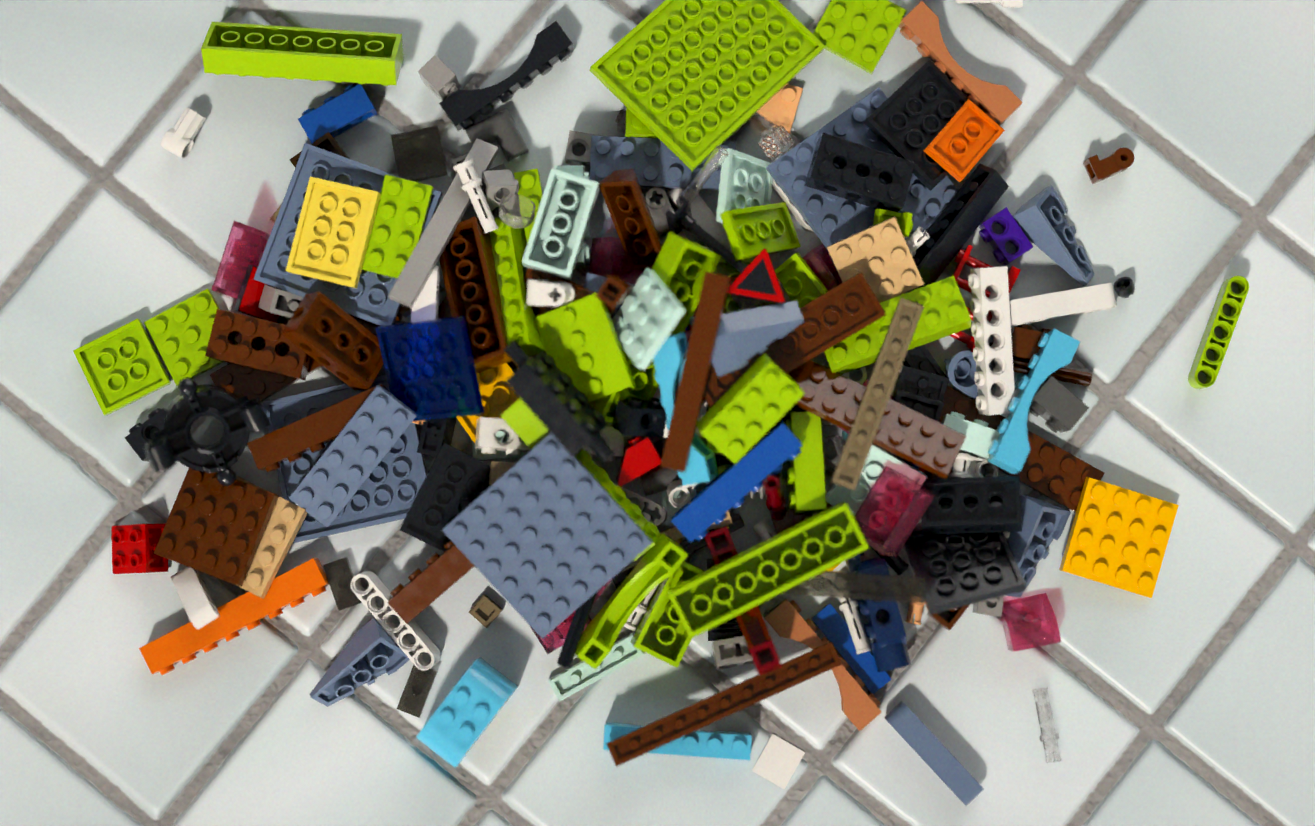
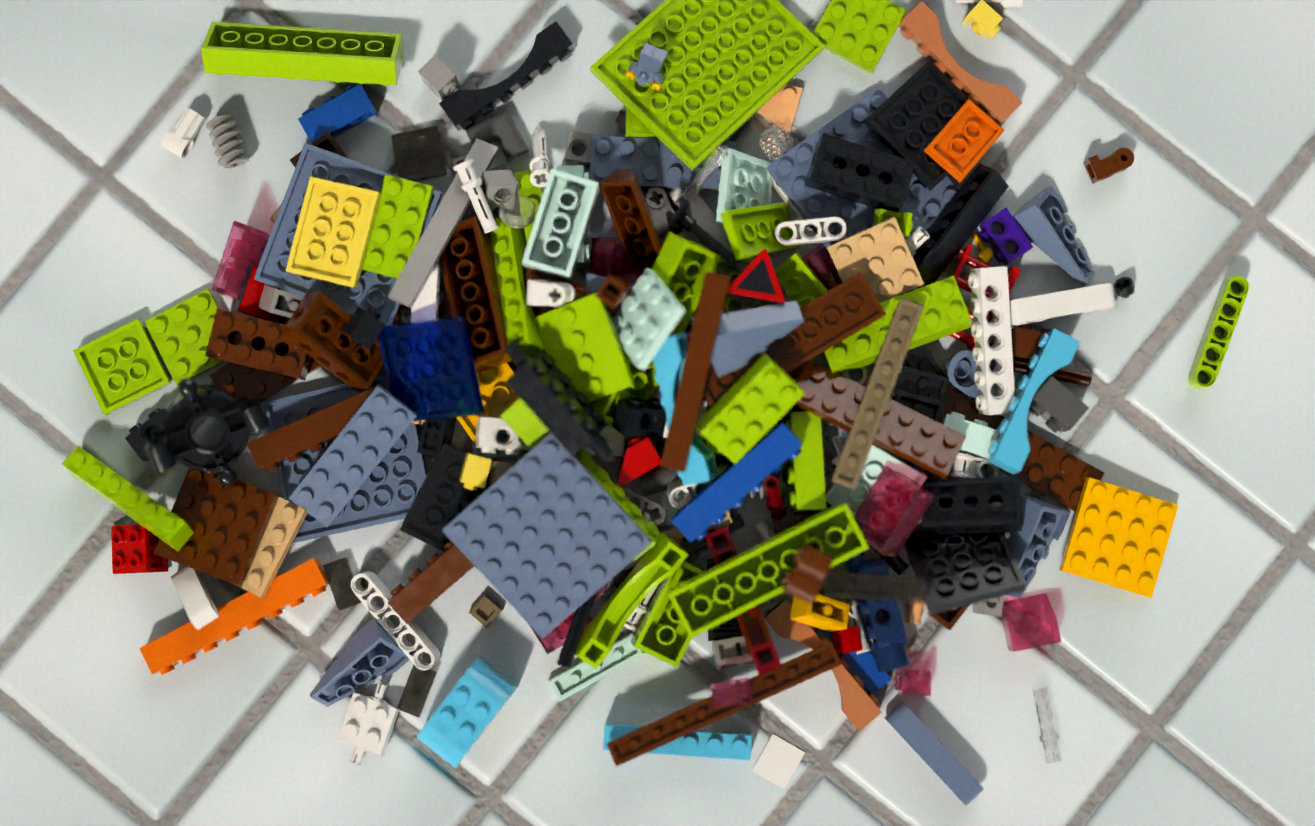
(128, 498): none -> lime brick
(225, 141): none -> light grey piece
(364, 326): none -> black brick
(368, 723): none -> white plate
(474, 471): none -> light yellow brick
(540, 163): none -> white pin
(648, 67): none -> sand blue piece
(731, 692): none -> clear pink bracket
(807, 573): none -> reddish brown brick
(821, 224): none -> white beam
(822, 613): none -> yellow brick
(846, 640): none -> red slope
(913, 683): none -> clear pink brick
(984, 20): none -> light yellow brick
(986, 253): none -> yellow hand

